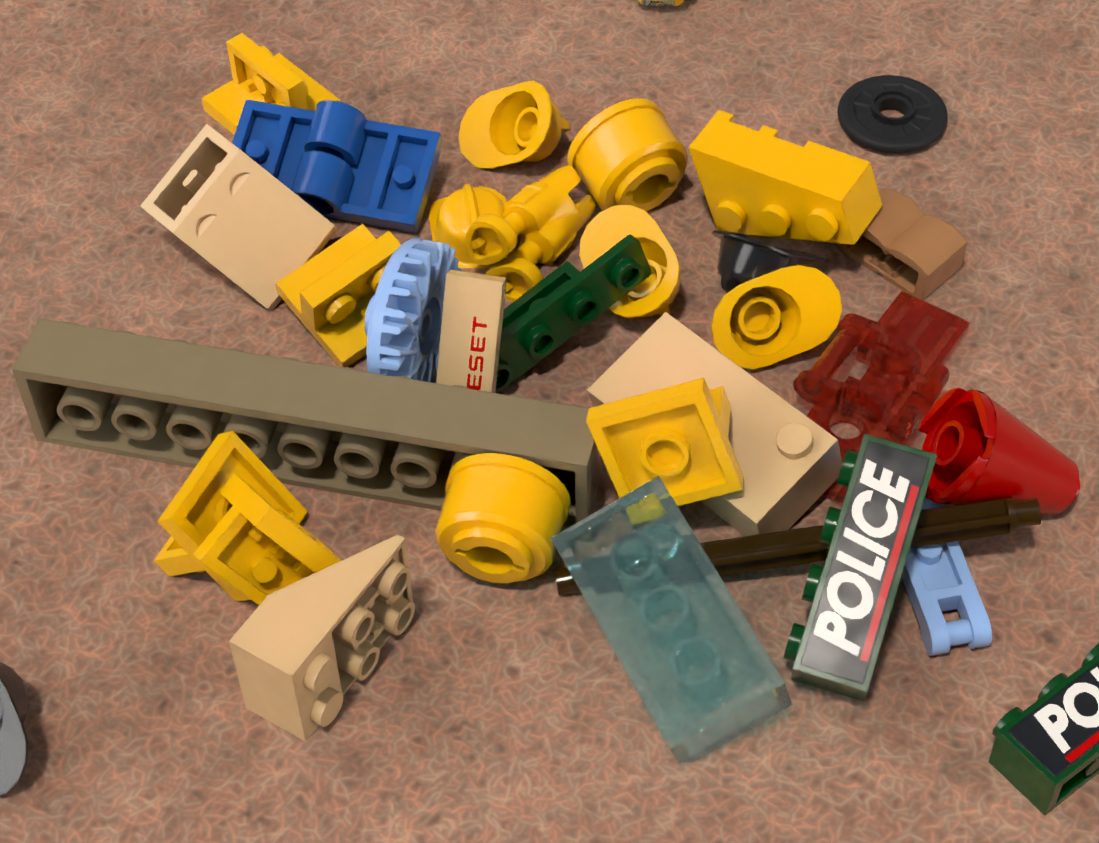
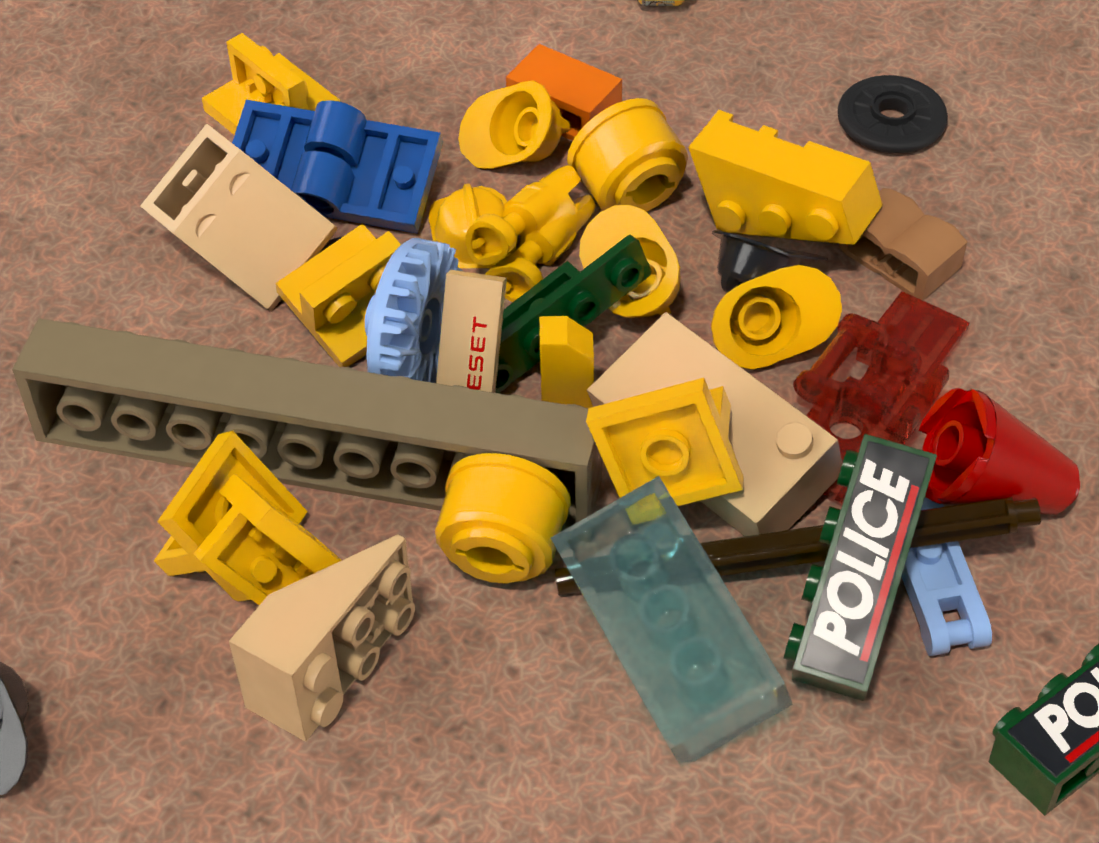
(565, 361): none -> yellow piece
(573, 85): none -> orange brick

